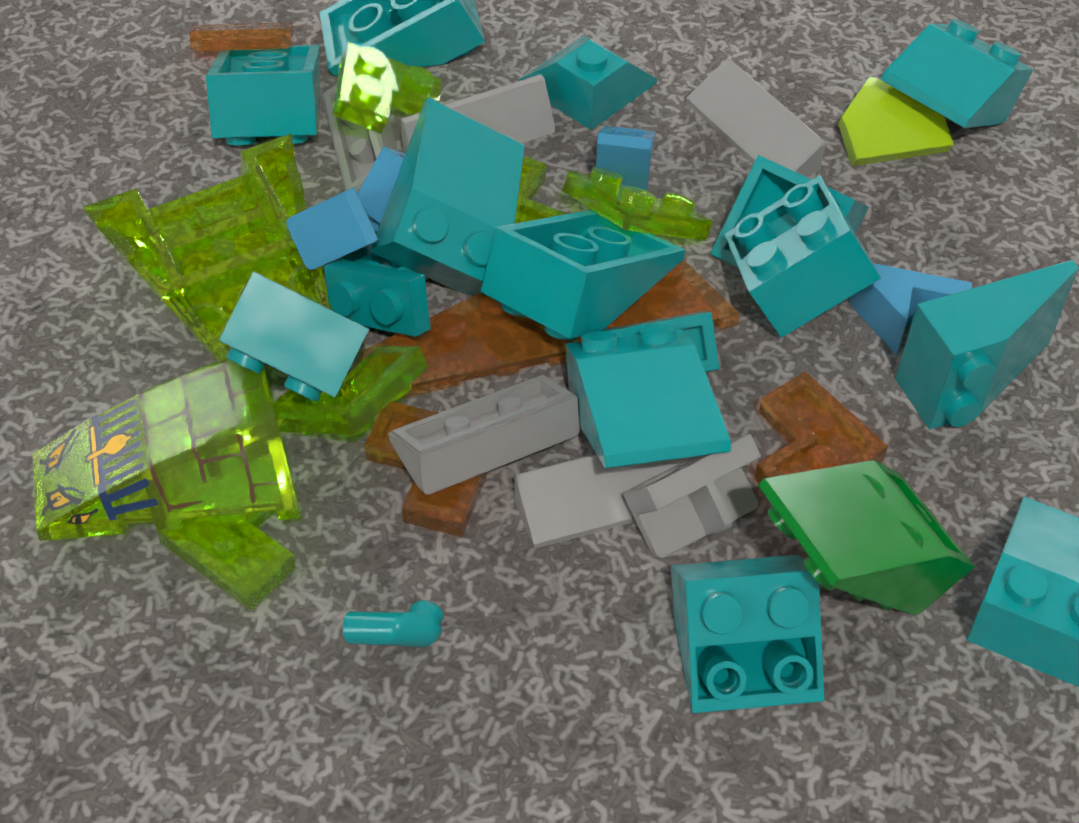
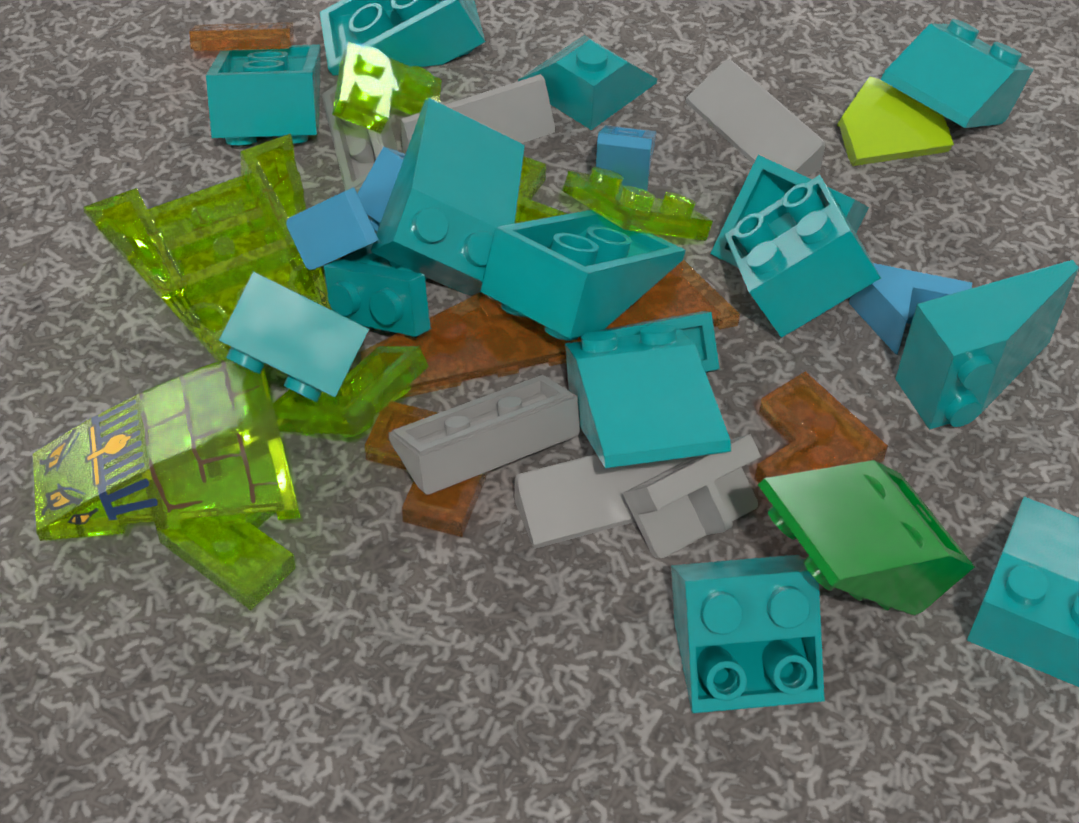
(410, 629): teal arm -> none

